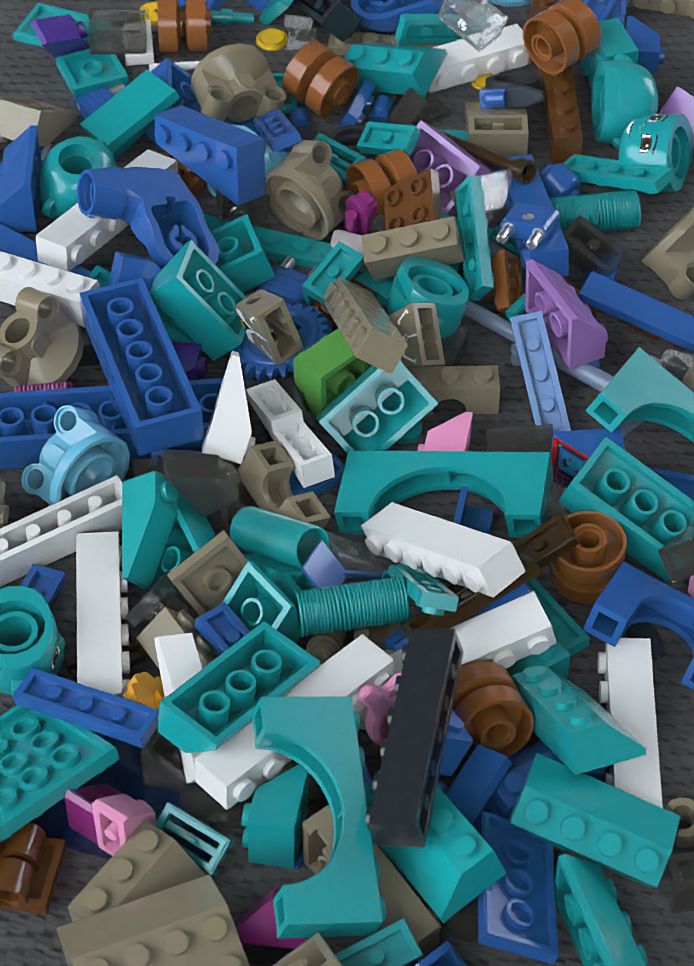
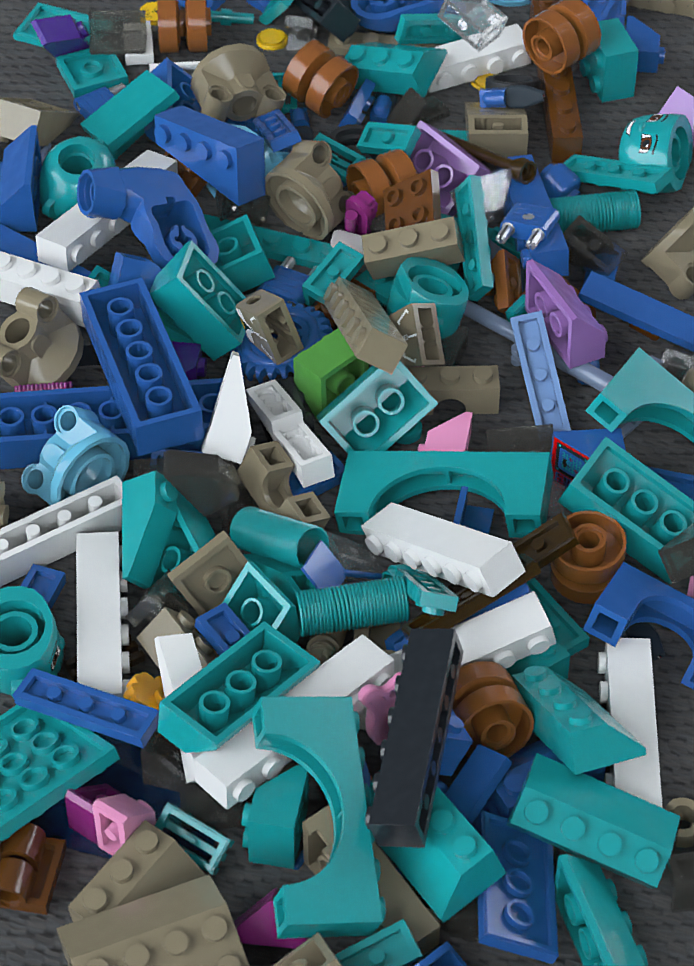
(620, 95): teal piece -> none

